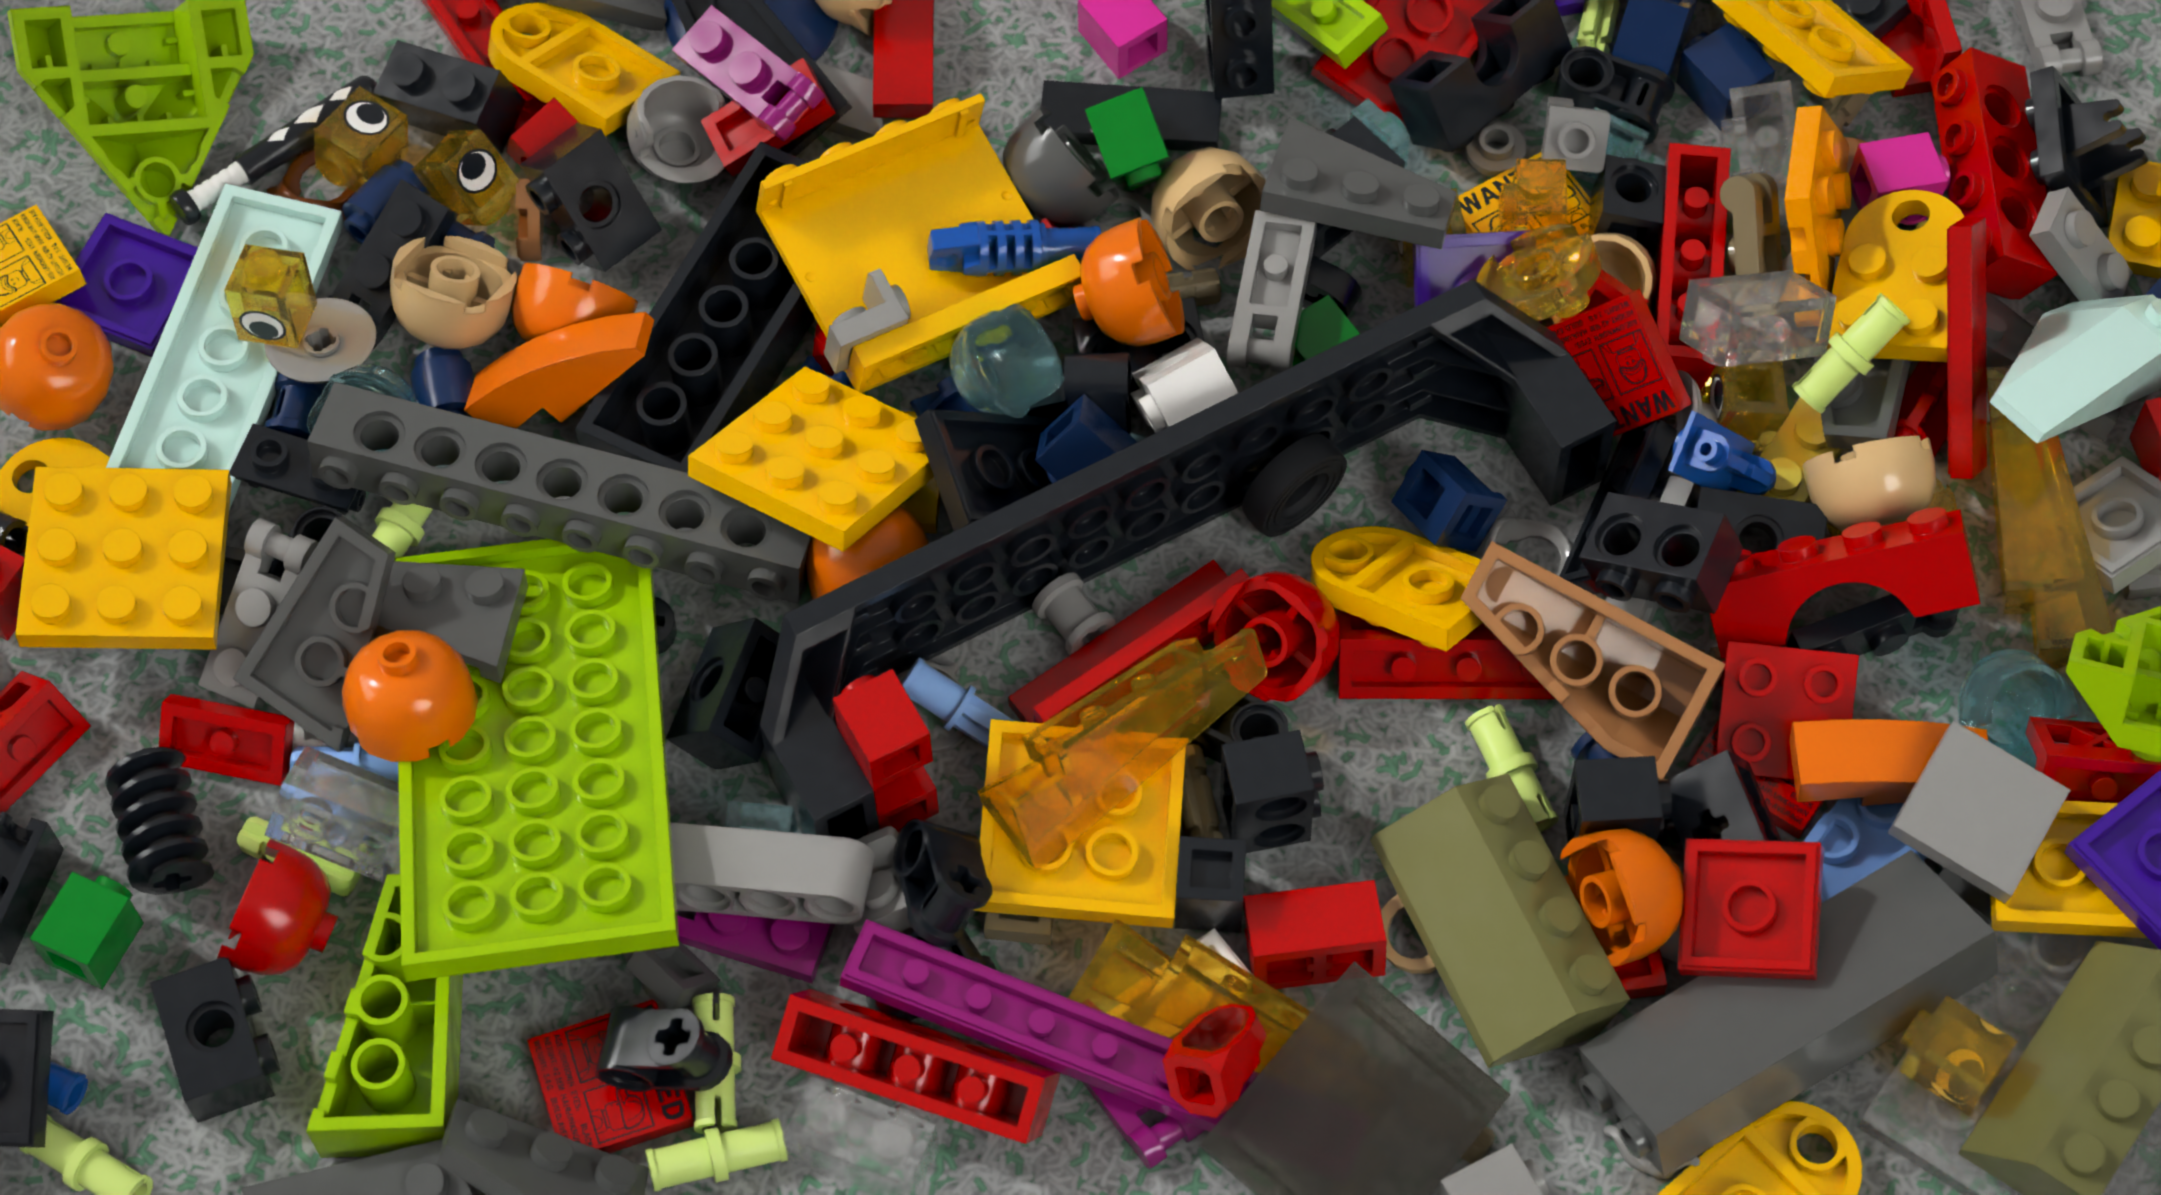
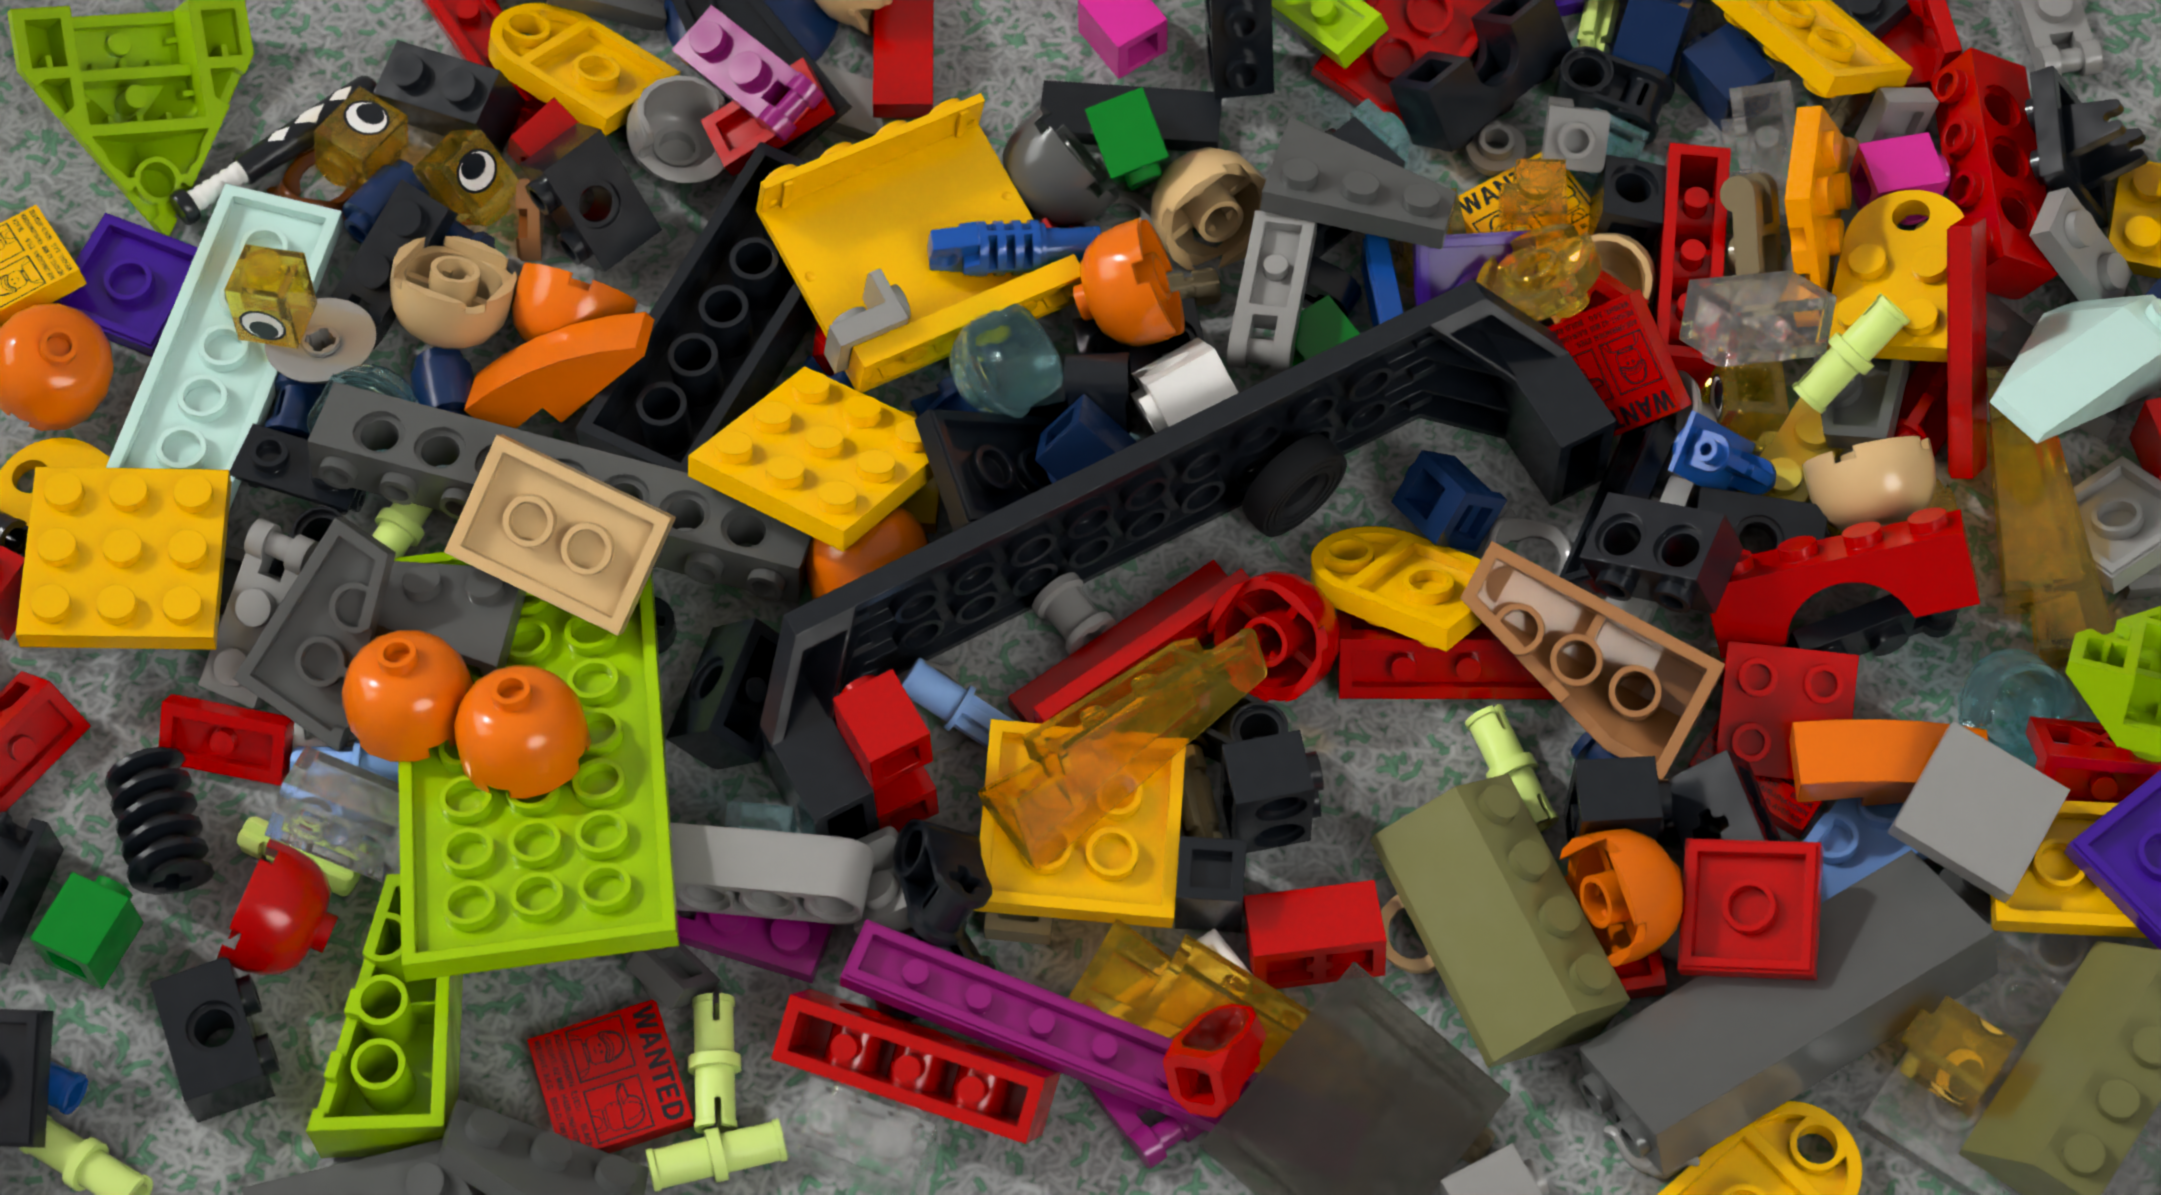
(521, 731): none -> orange cylinder
(559, 534): none -> tan plate
(661, 1051): black piece -> none
(1379, 279): none -> blue tile
(1897, 113): none -> light grey plate

